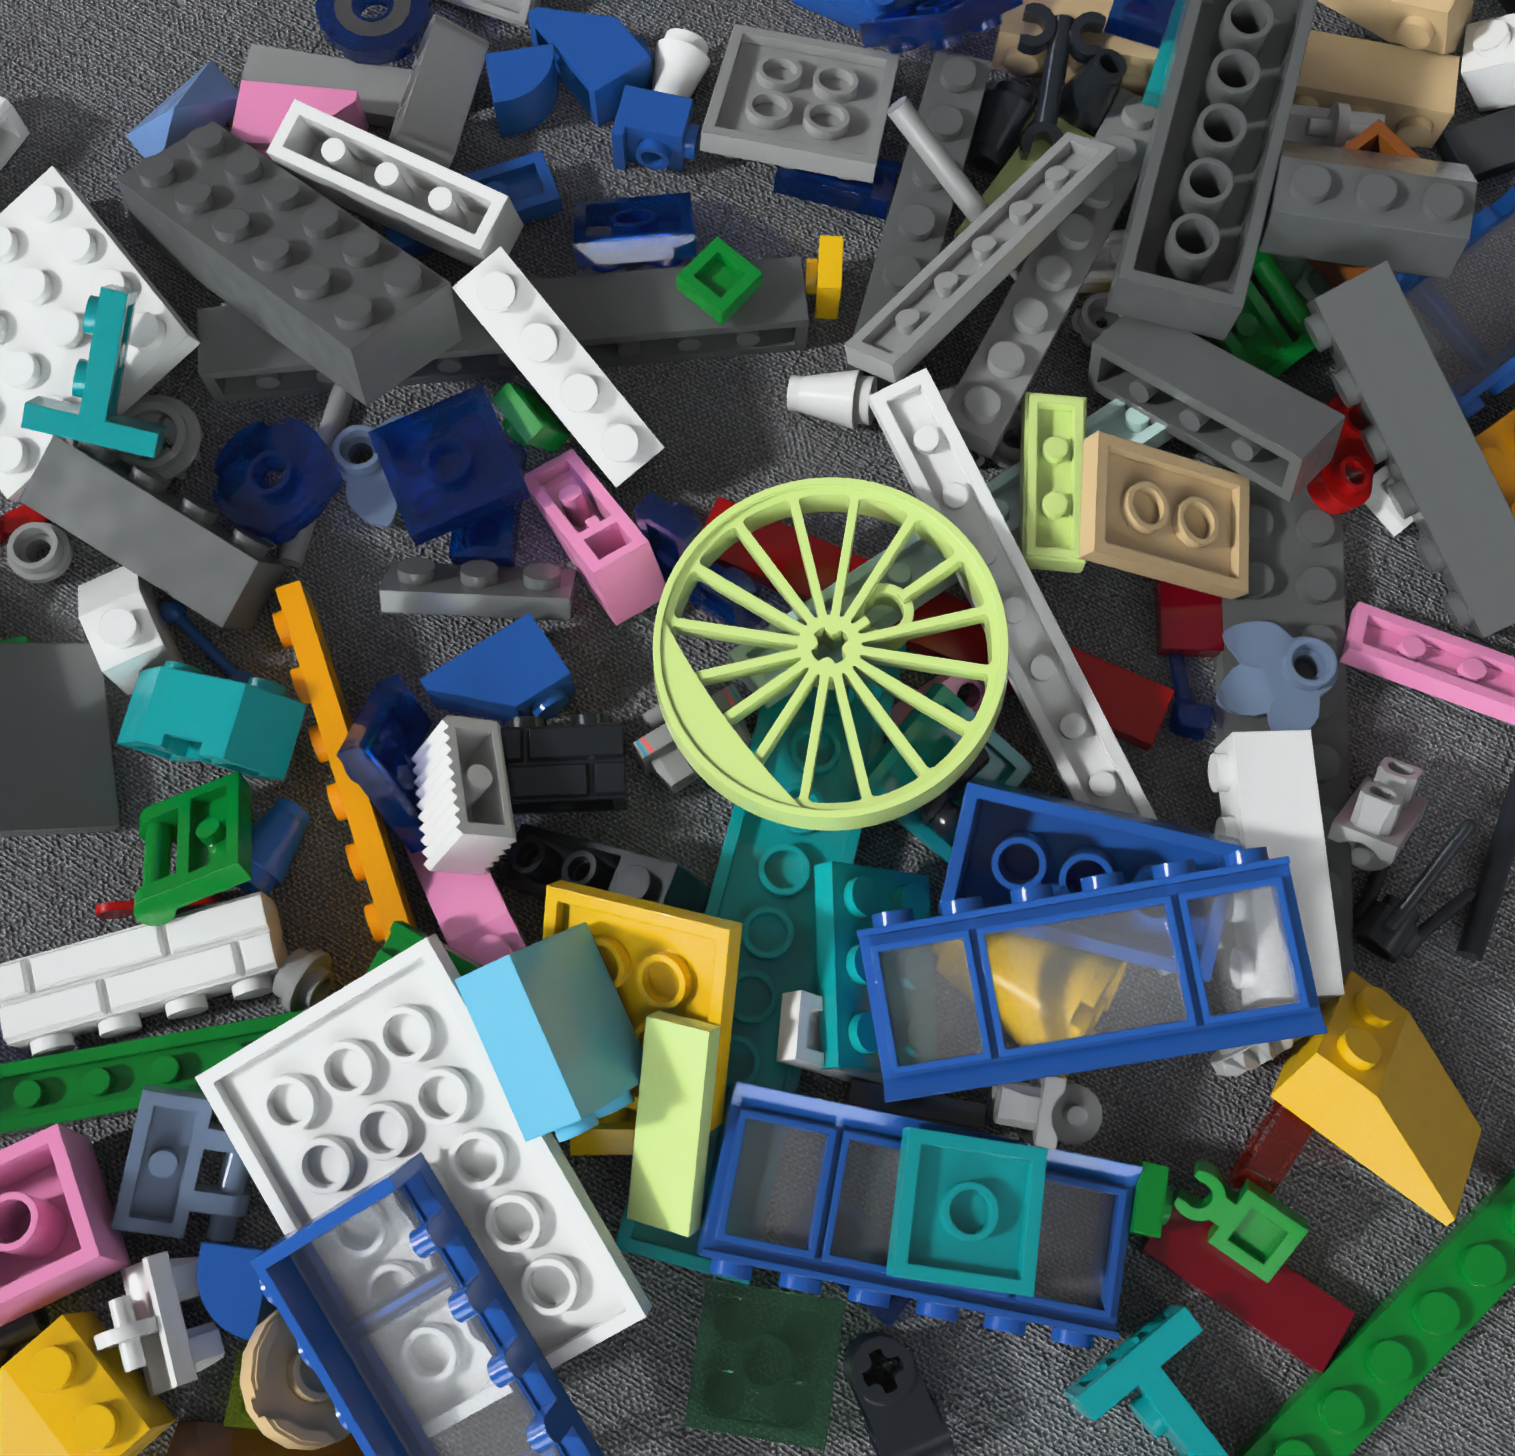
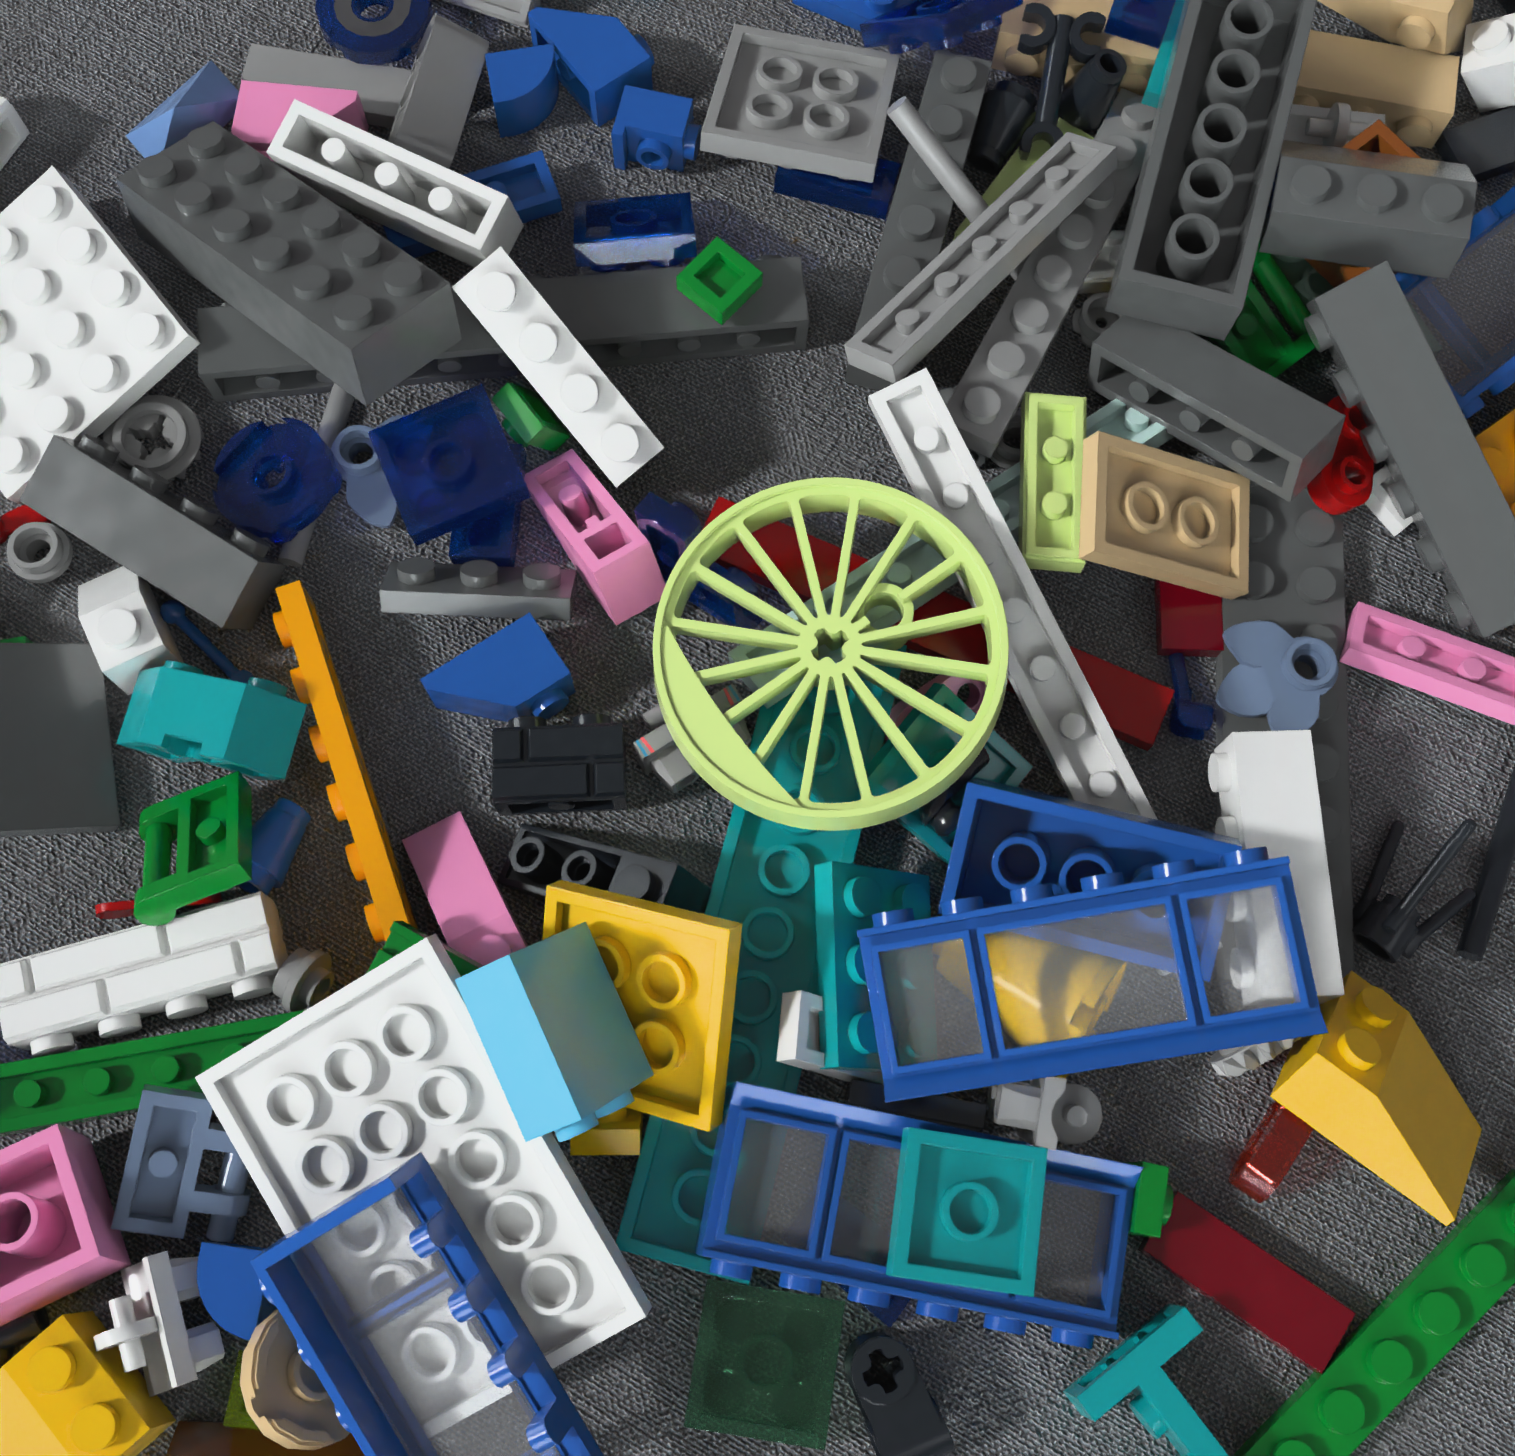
(99, 385): teal bracket -> none
(380, 755): clear blue plate -> none
(464, 796): white brick -> none
(673, 1122): yellowish green tile -> none
(680, 62): white cone -> none
(824, 277): yellow plate -> none
(833, 397): white cone -> none
(1247, 1225): green plate -> none
(1380, 815): light grey hips -> none

